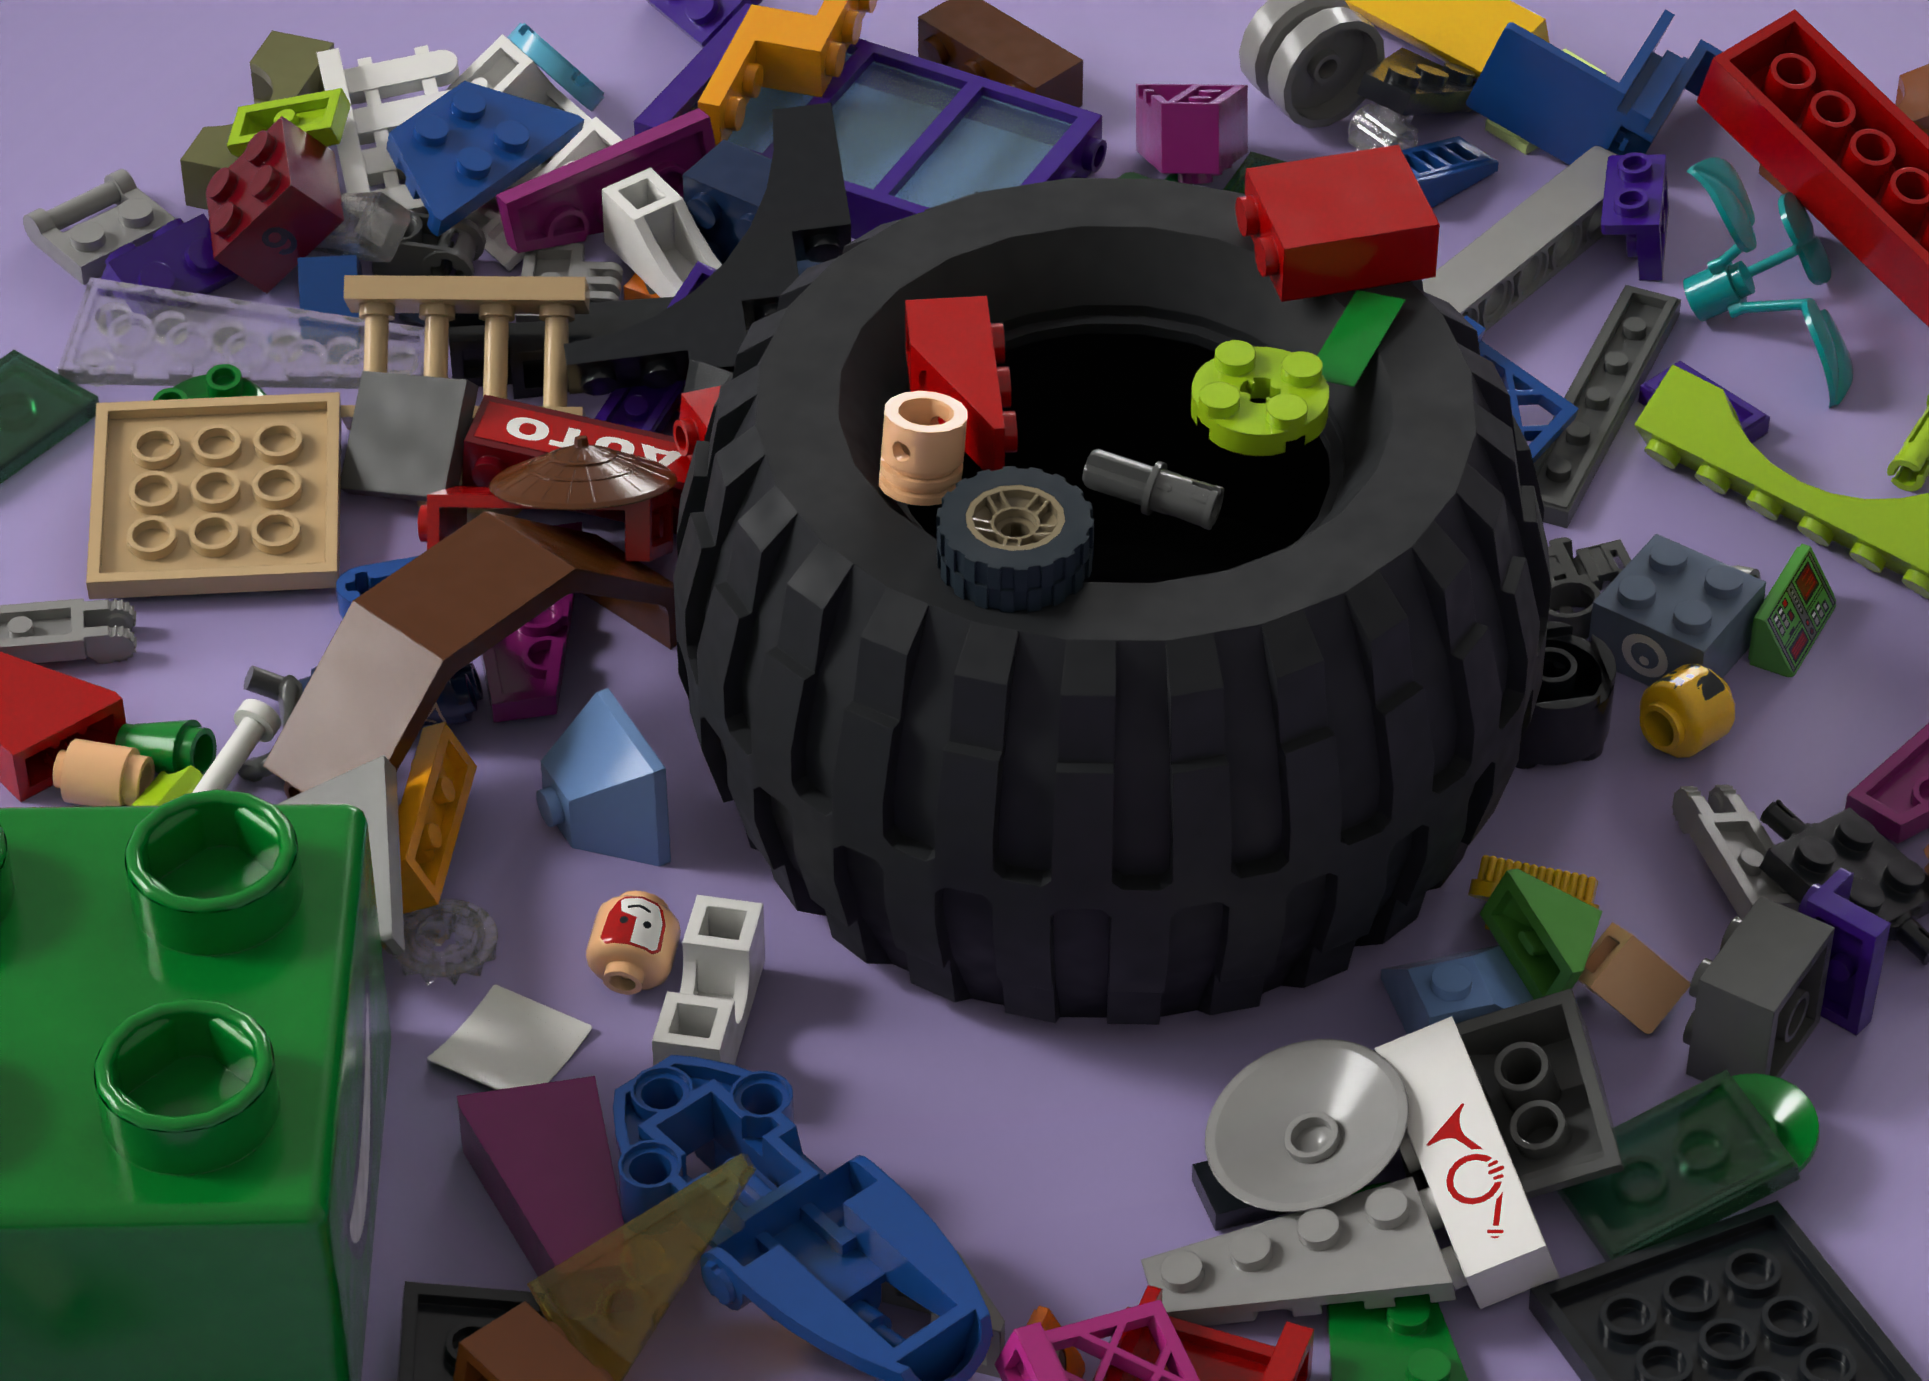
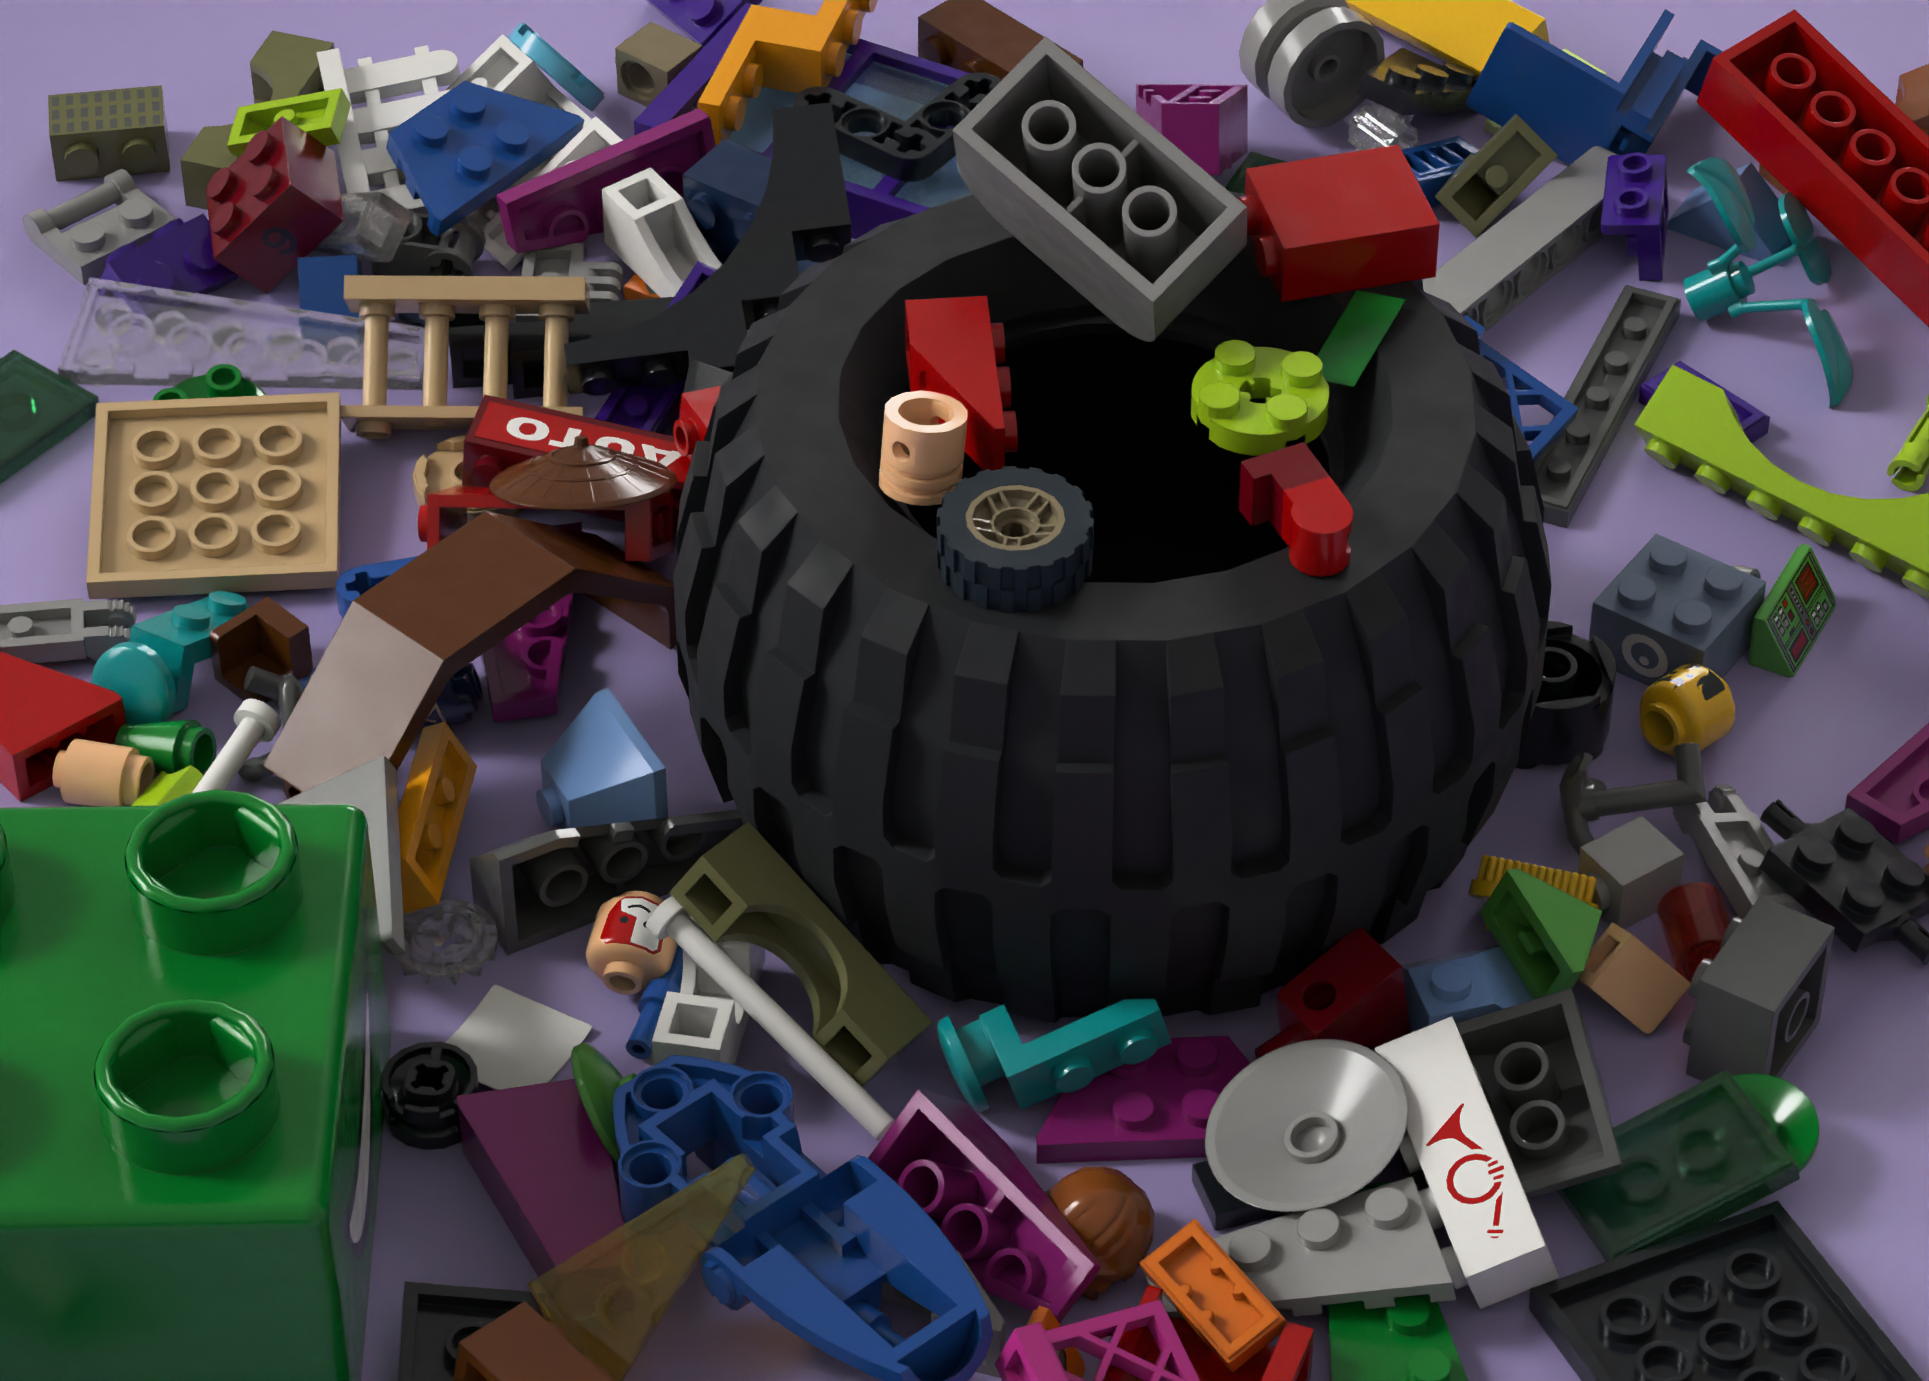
(108, 132): none -> olive brick
(159, 660): none -> teal piece
(261, 638): none -> reddish brown panel
(407, 435): dark grey tile -> none
(423, 1091): none -> black wheel
(565, 875): none -> dark grey wedge
(596, 1084): none -> bright green dish
(650, 1006): none -> blue bar
(651, 61): none -> dark tan brick
(673, 921): none -> white bar
(755, 897): none -> olive arch
(902, 148): none -> black beam
(986, 1204): none -> magenta wedge
(1054, 1062): none -> teal piece
(1098, 192): none -> light grey brick
(1110, 1219): none -> dark orange hair
(1143, 1107): none -> magenta wing
(1153, 488): dark grey axle -> none
(1213, 1295): none -> orange plate
(1301, 505): none -> leg
(1344, 995): none -> dark red torso
(1495, 175): none -> olive slope
(1580, 579): dark grey piece -> none
(1589, 799): none -> dark grey piece
(1632, 871): none -> light grey brick
(1692, 924): none -> clear red brick
(1701, 220): none -> medium blue slope
(1855, 952): dark purple bracket -> none

